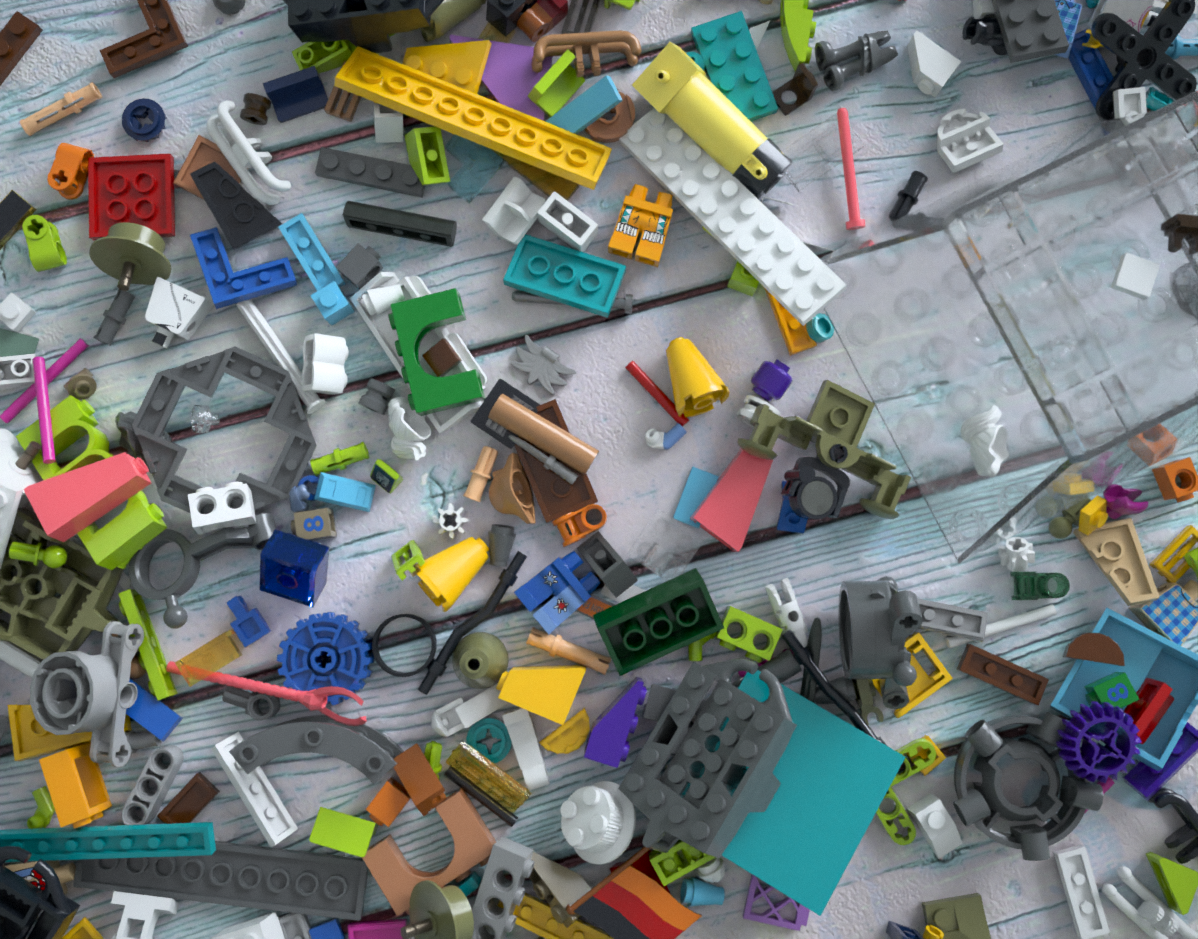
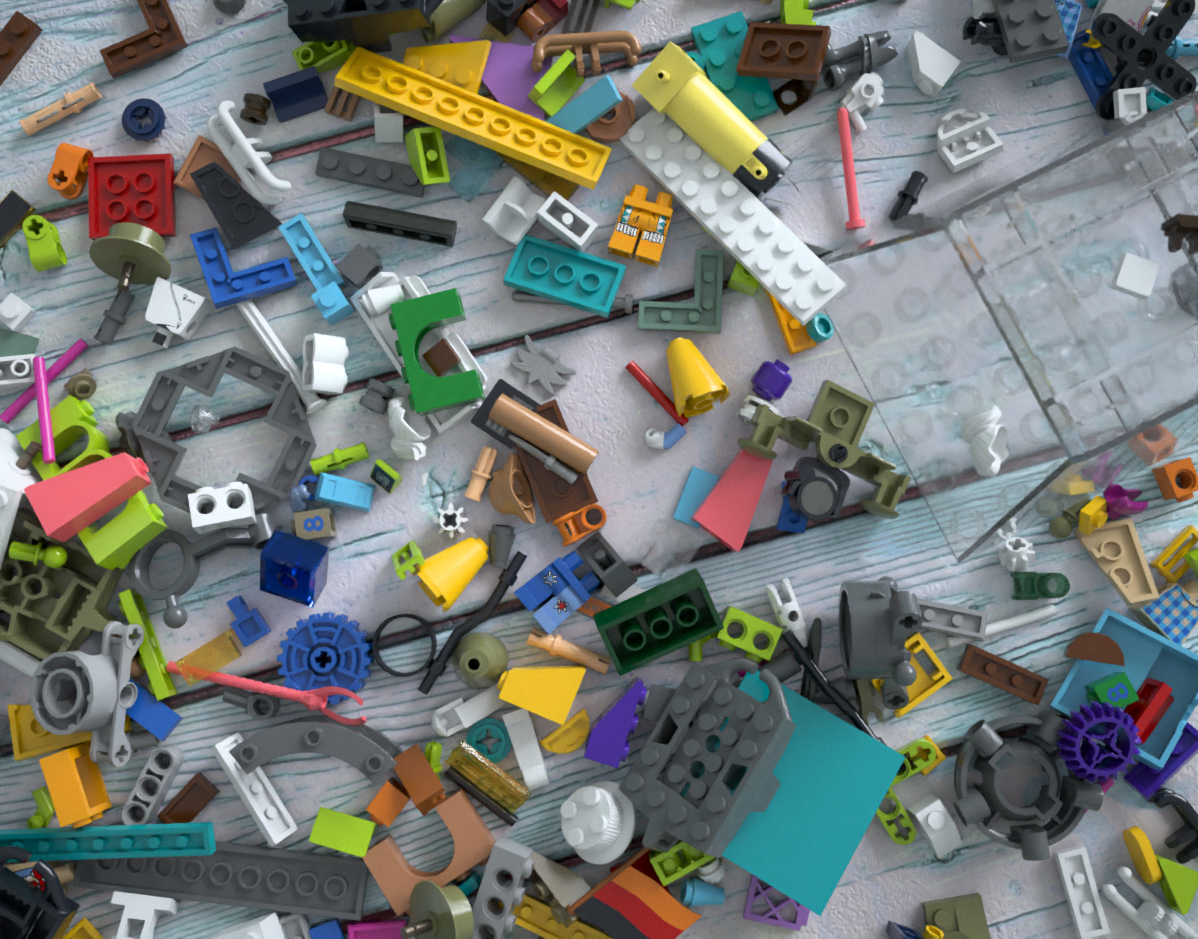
(695, 317): none -> sand green plate
(784, 51): none -> reddish brown plate
(863, 95): none -> white piece
(1142, 855): none -> yellow tile

